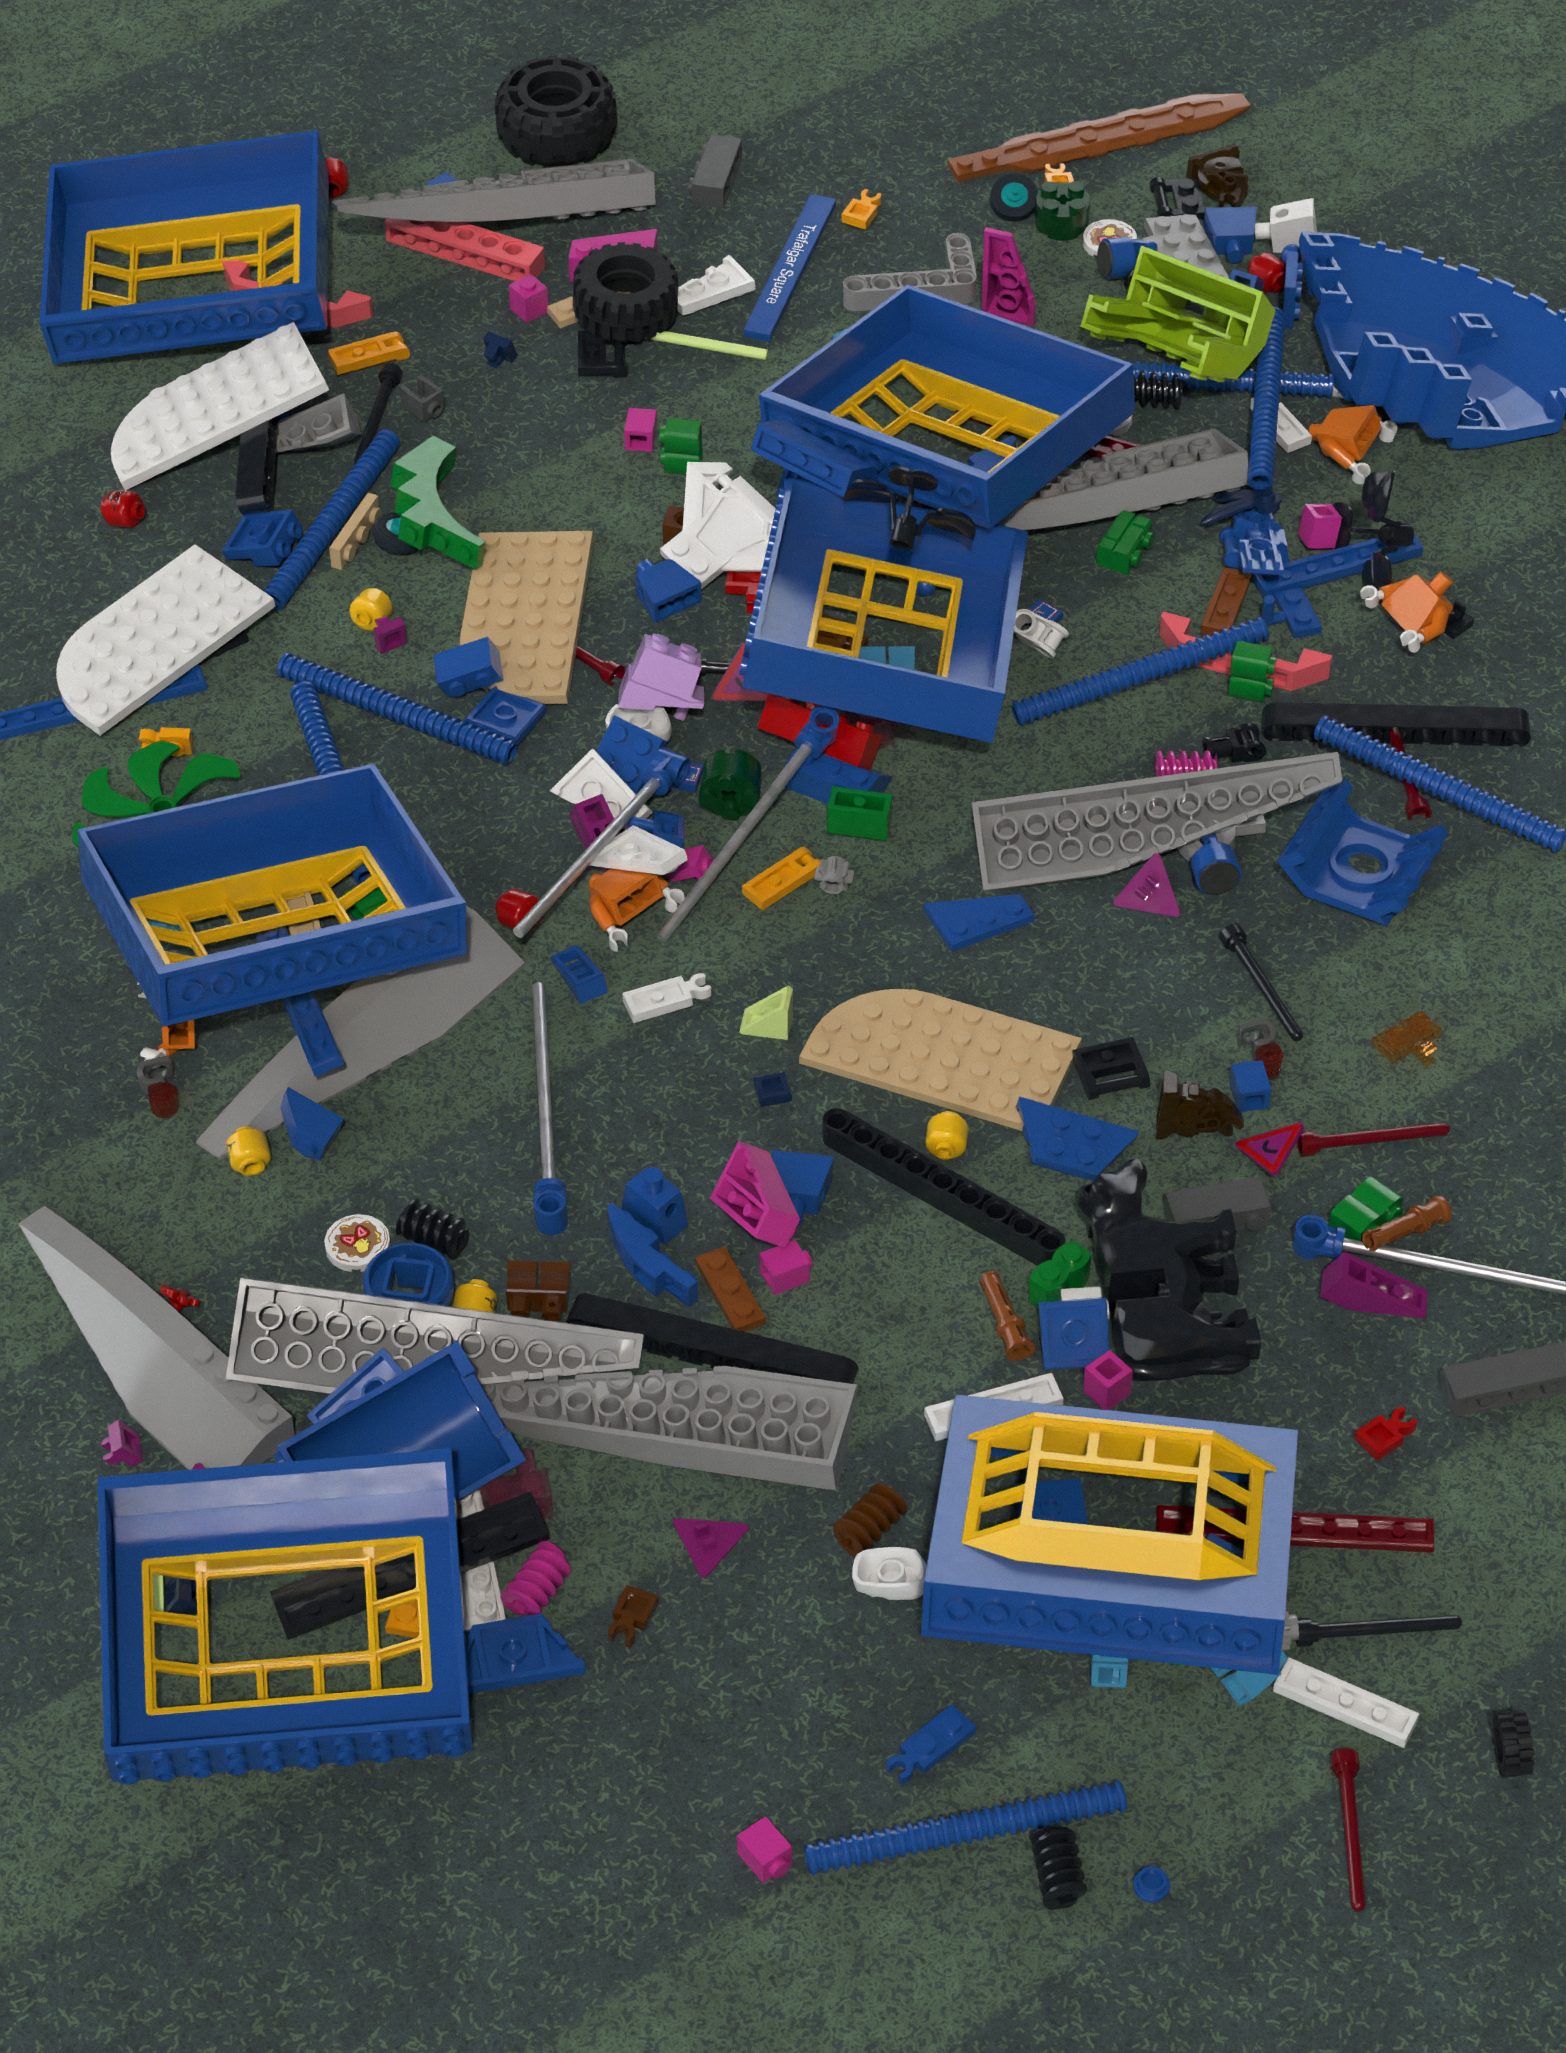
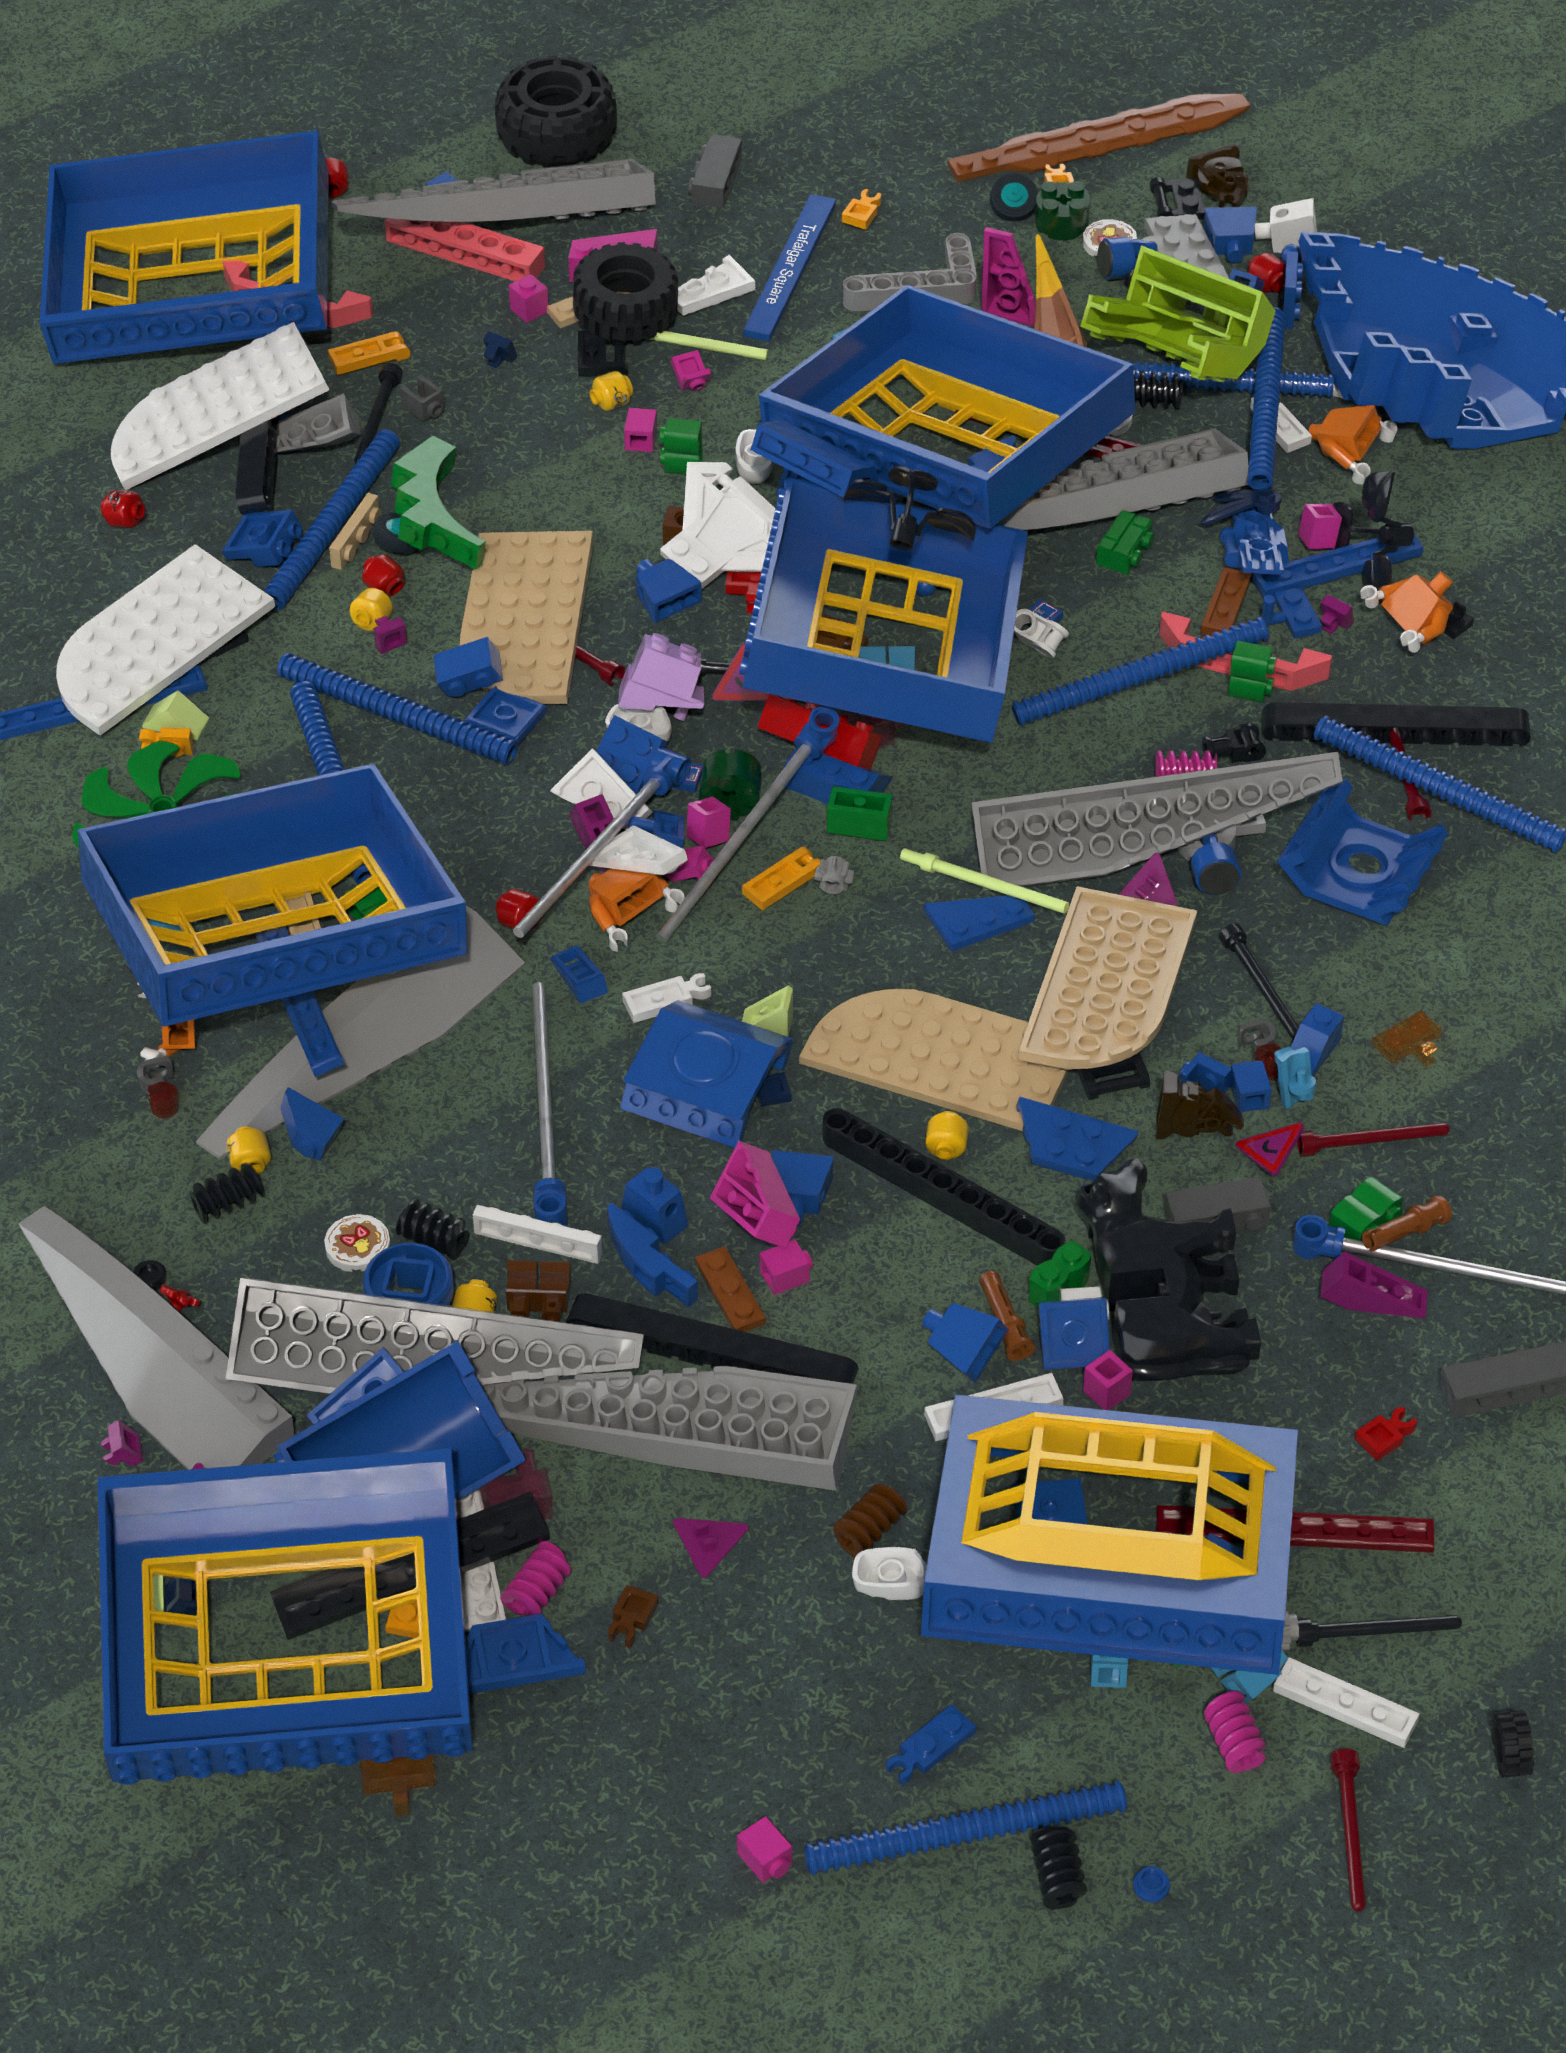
(152, 1273): none -> black tile
(176, 712): none -> yellowish green slope
(225, 1191): none -> black piece
(383, 574): none -> red head
(397, 1777): none -> clear orange plate
(537, 1234): none -> white plate
(611, 391): none -> yellow head
(690, 371): none -> dark pink bracket
(702, 1071): none -> blue panel
(708, 822): none -> dark pink brick
(750, 465): none -> white piece
(932, 863): none -> yellowish green bar
(965, 1337): none -> blue torso
(1053, 308): none -> nougat plate
(1107, 980): none -> tan plate
(1207, 1072): none -> blue bracket
(1235, 1732): none -> dark pink piece
(1294, 1076): none -> dark azure hips
(1319, 1034): none -> blue slope
(1336, 614): none -> magenta tile

